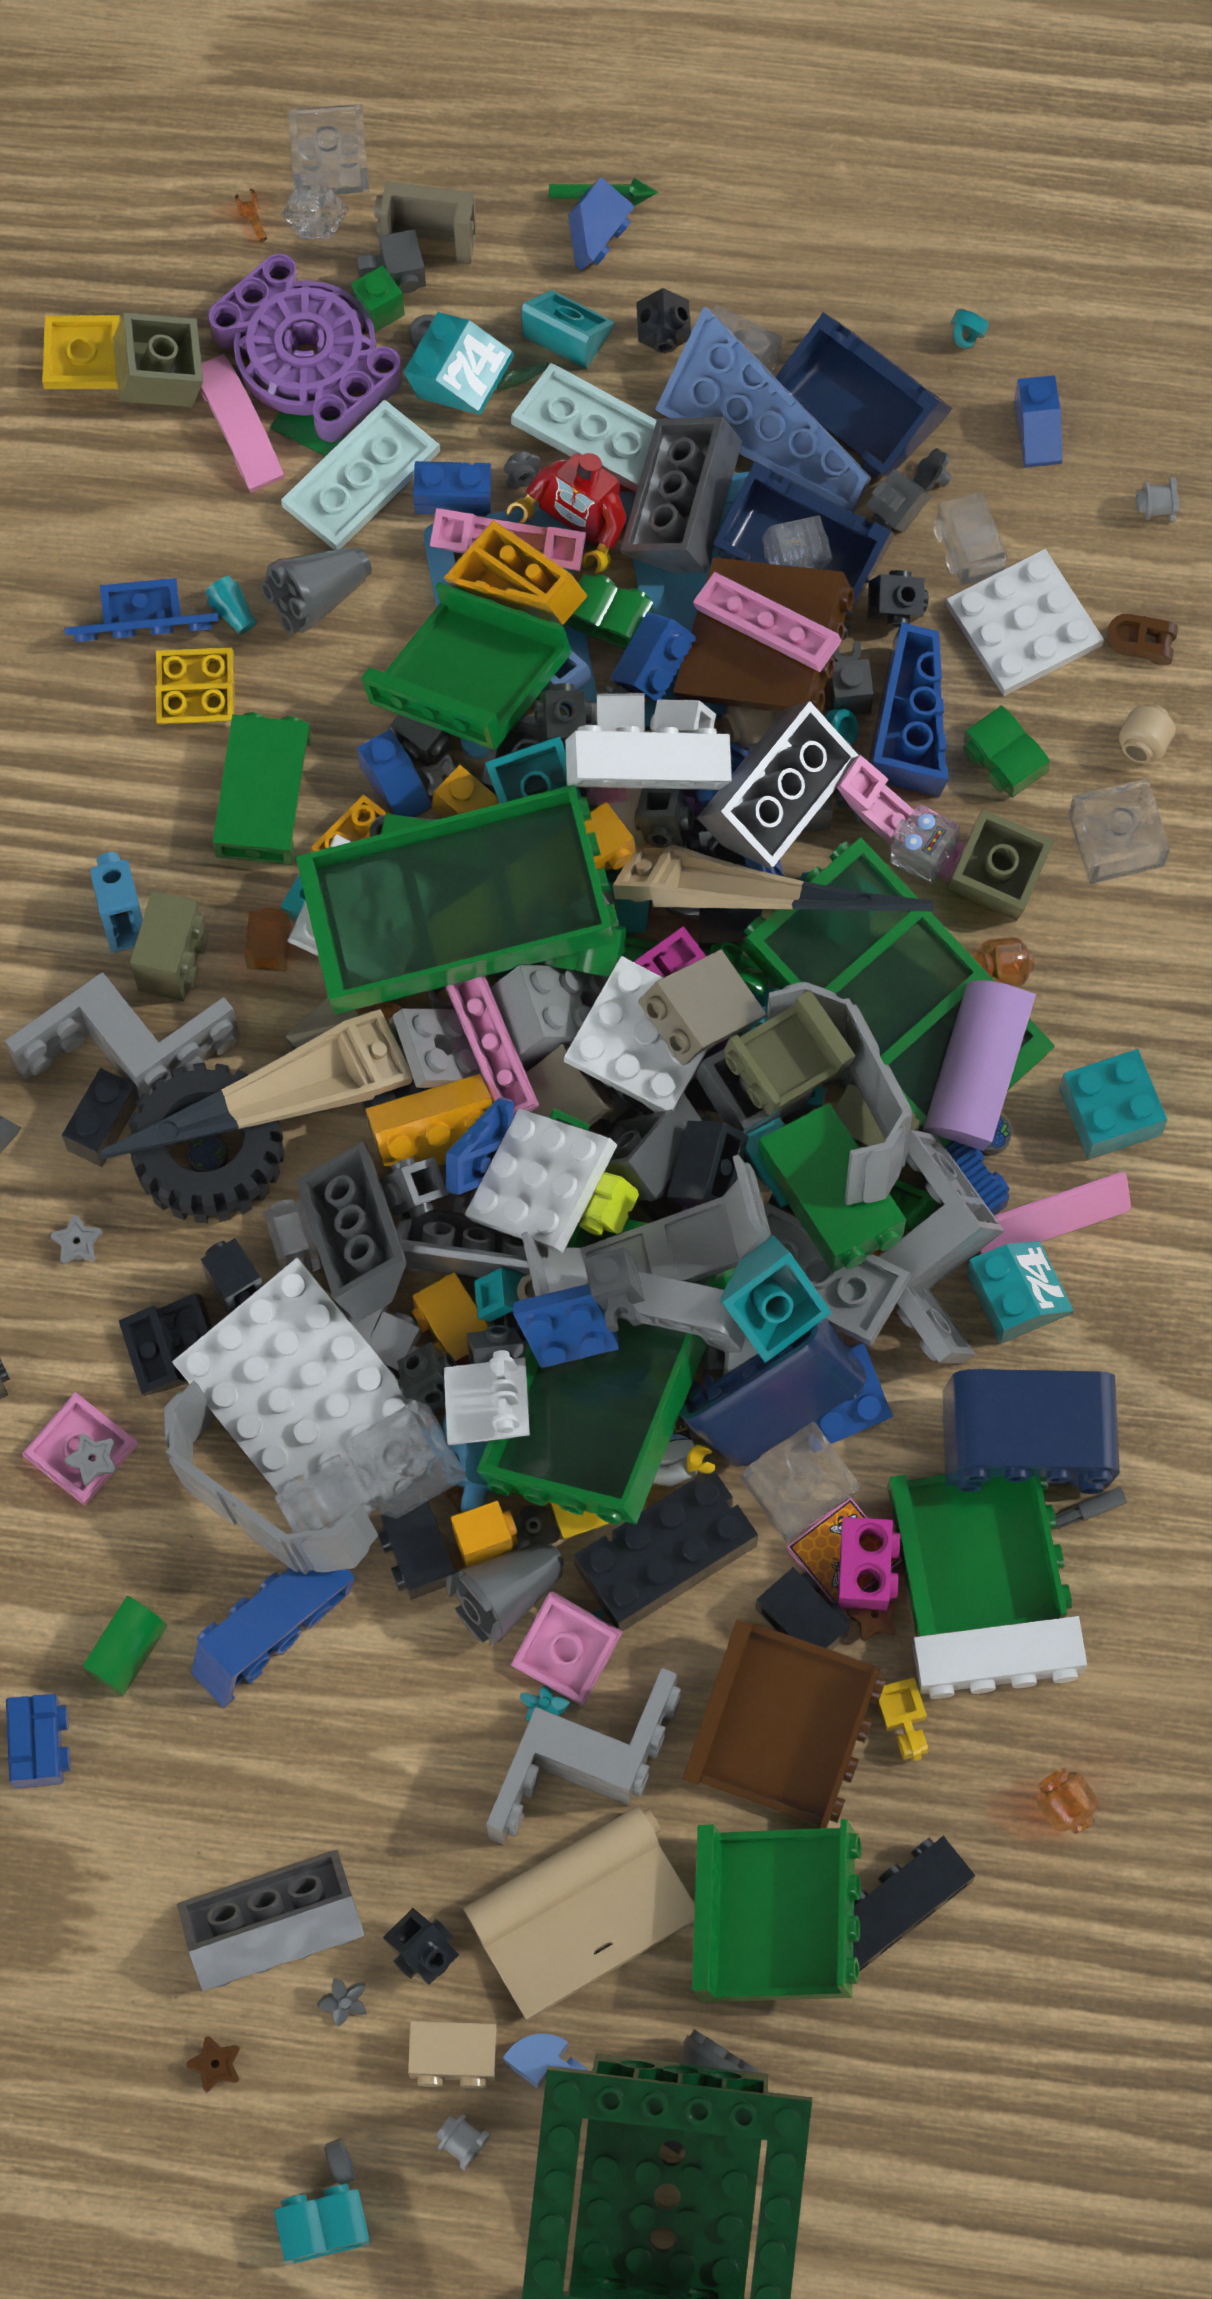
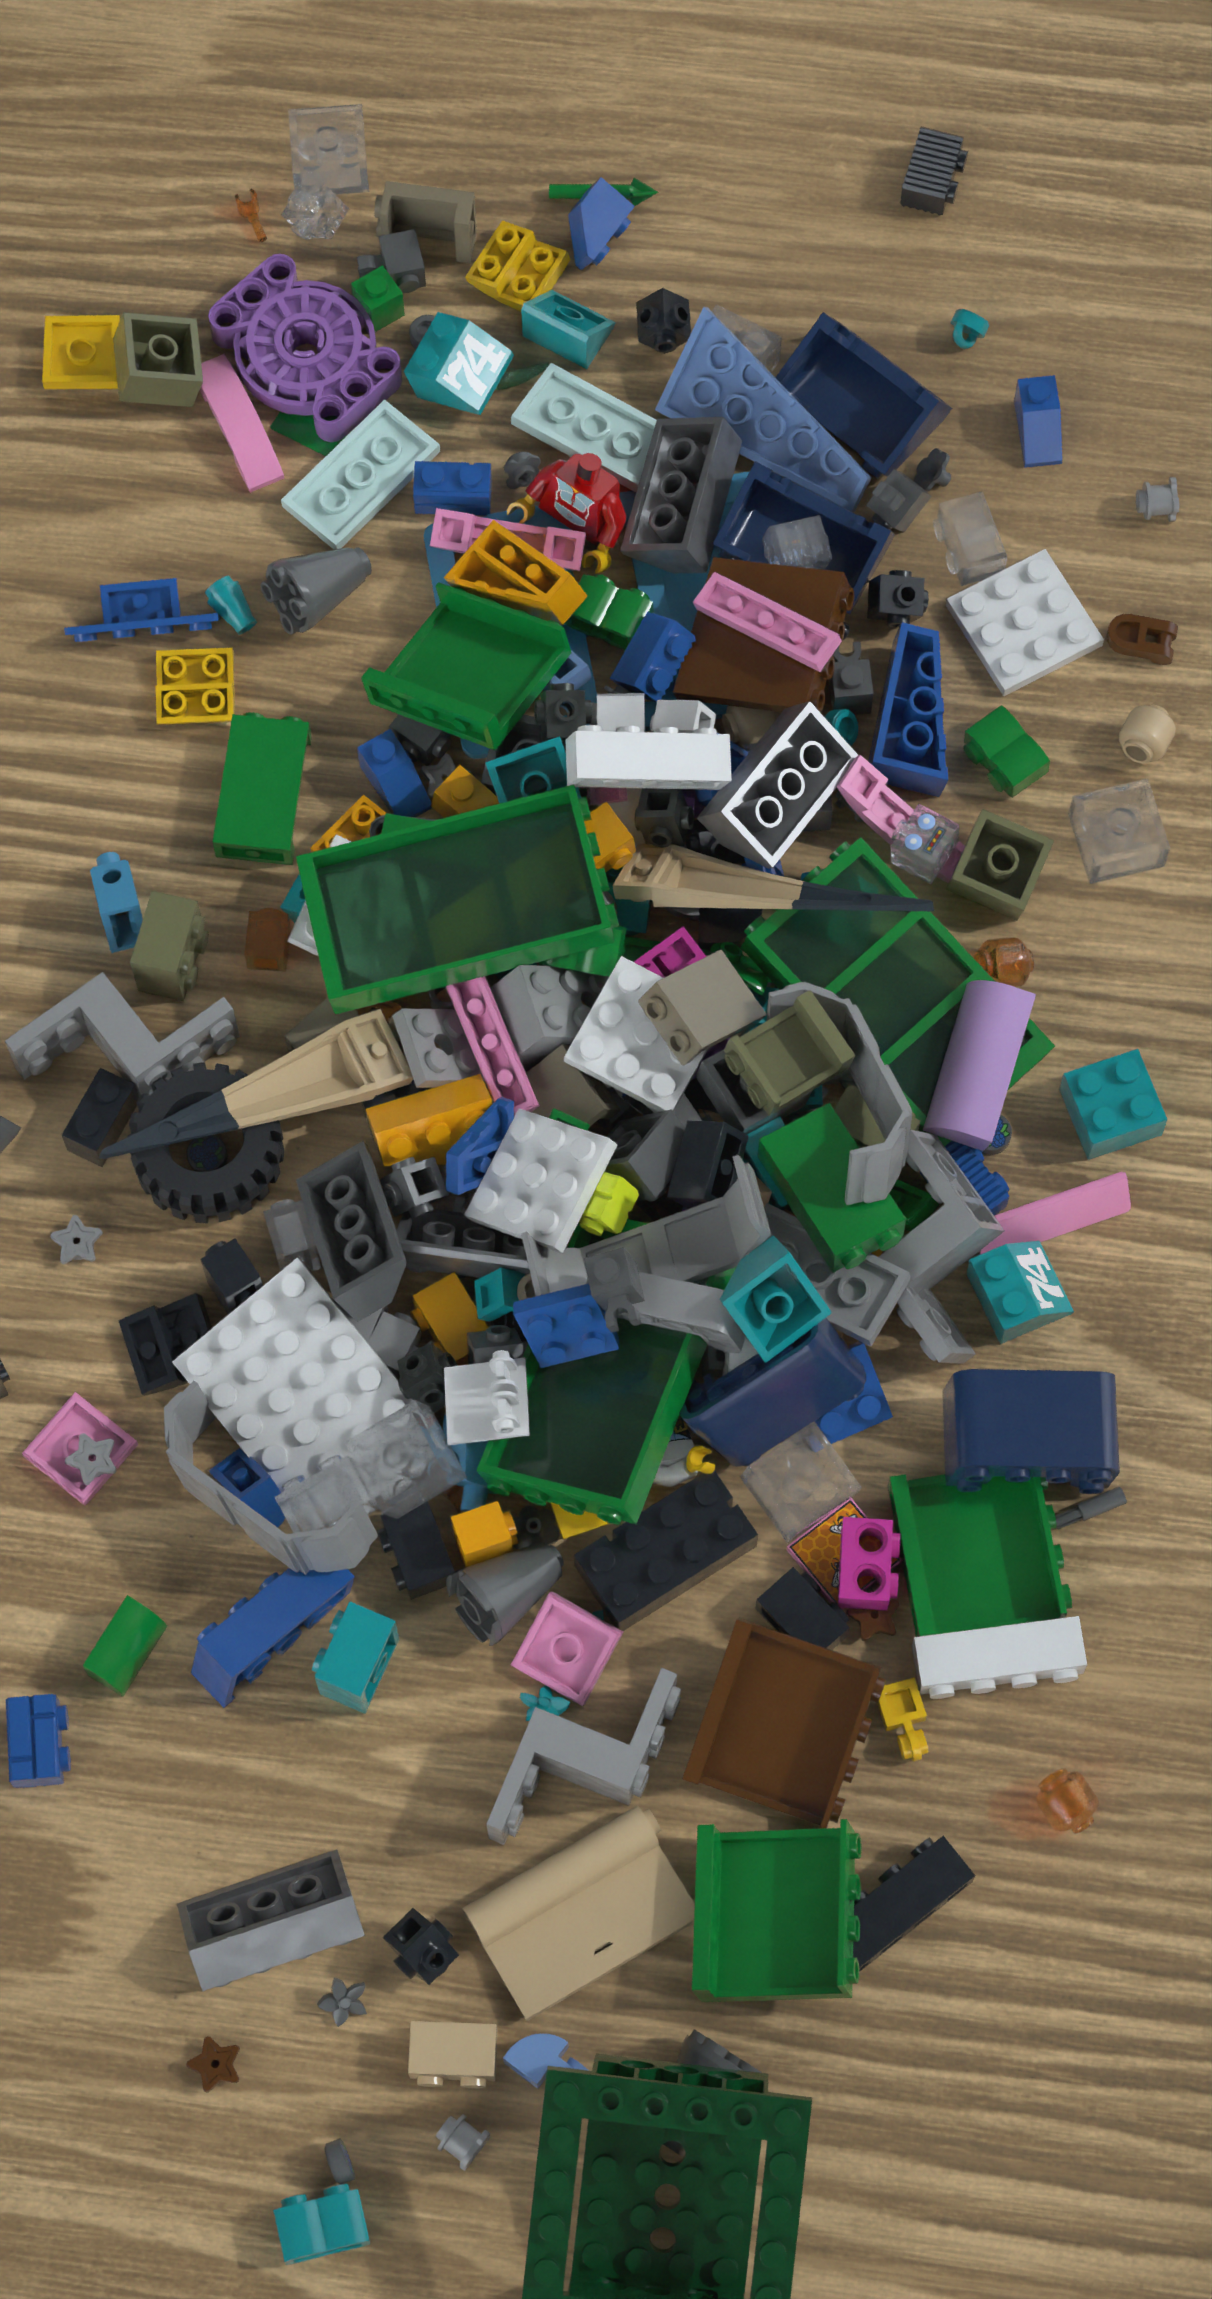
(250, 1484): none -> blue slope
(355, 1656): none -> teal brick
(516, 266): none -> yellow slope
(932, 171): none -> black brick

